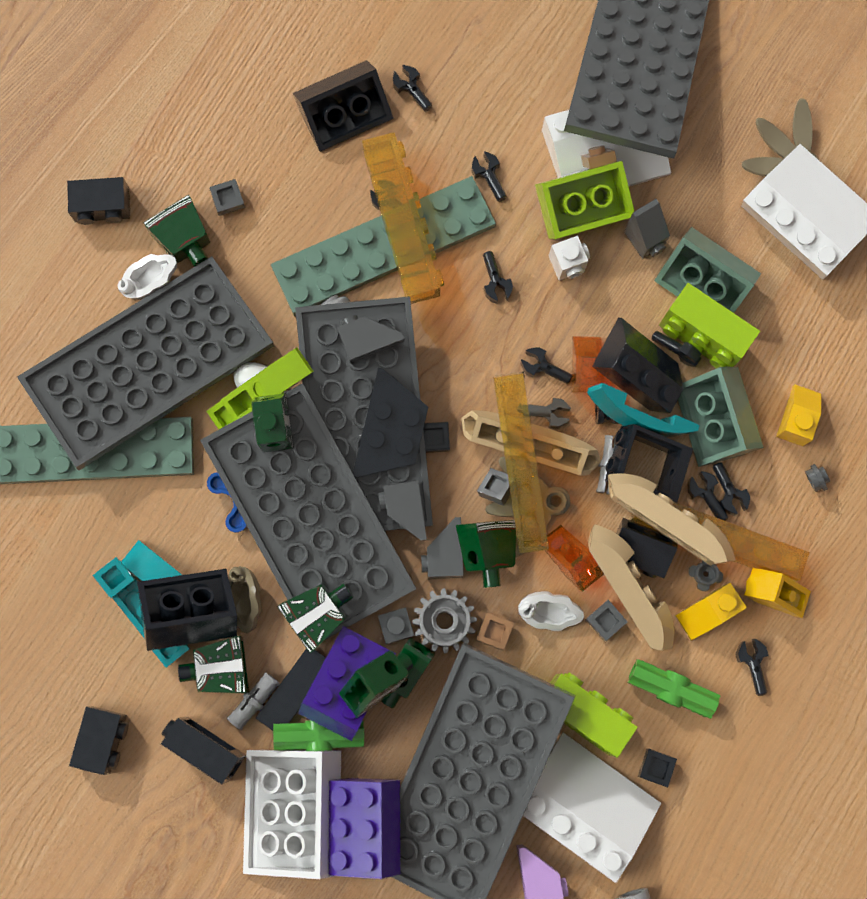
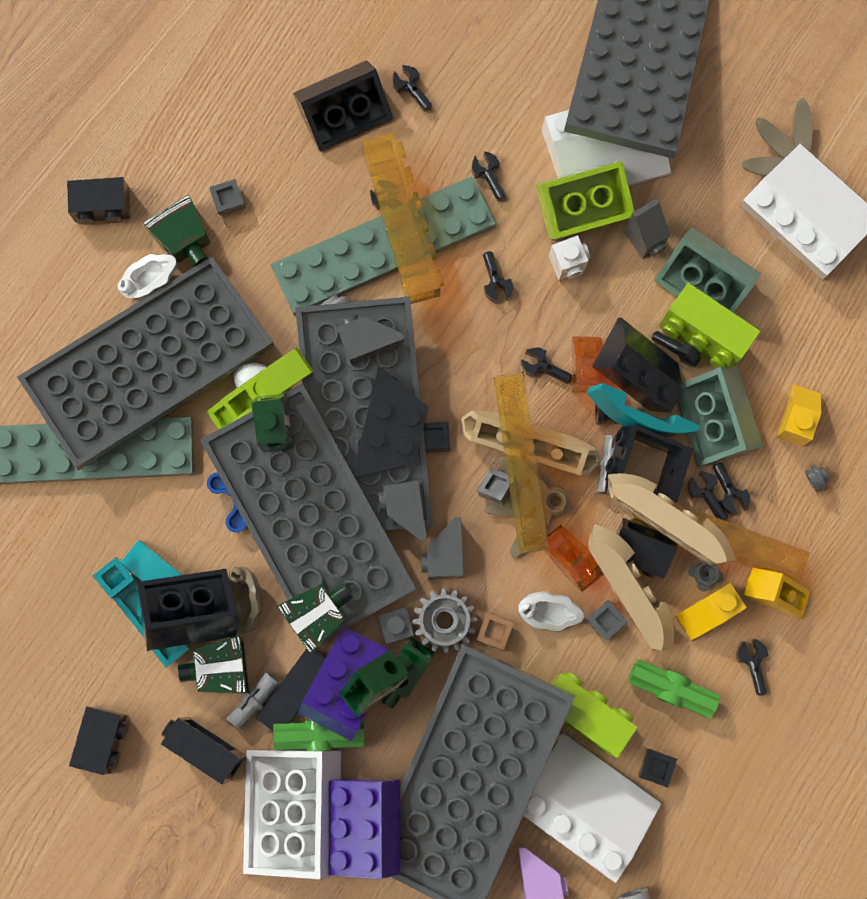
(488, 548): dark green torso -> none
(545, 411): dark grey bar -> none
(598, 157): medium nougat plate -> none

